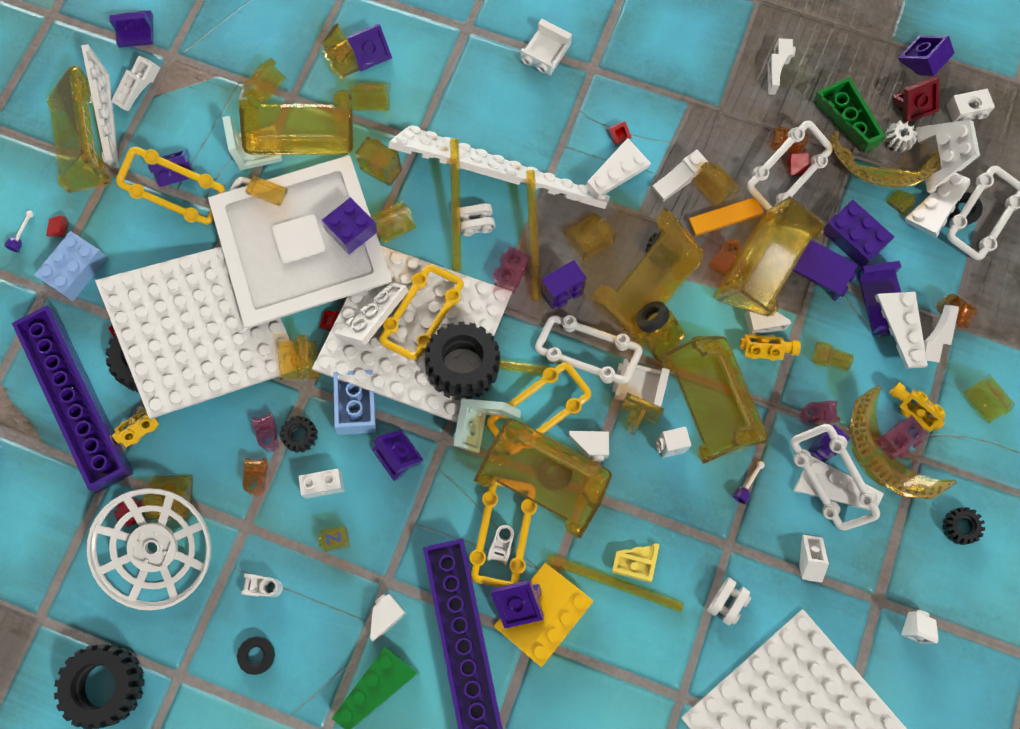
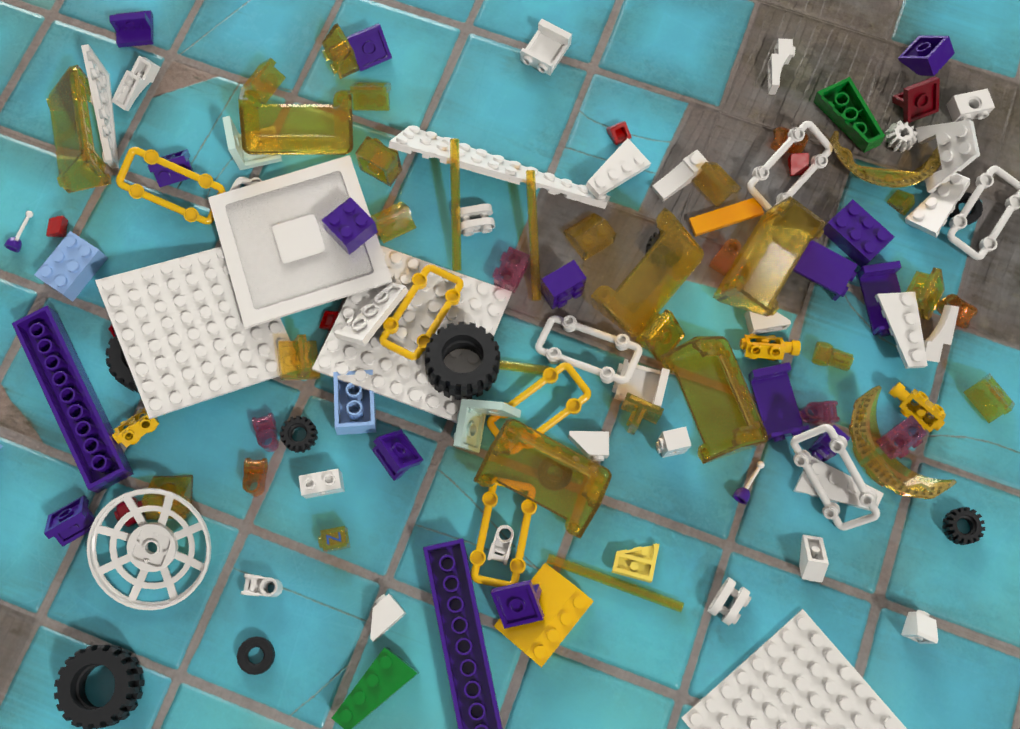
(70, 521): none -> dark purple bracket
(266, 190): clear yellow tile -> none
(655, 323): black tyre -> none
(776, 401): none -> dark purple panel
(928, 291): none -> clear yellow bracket

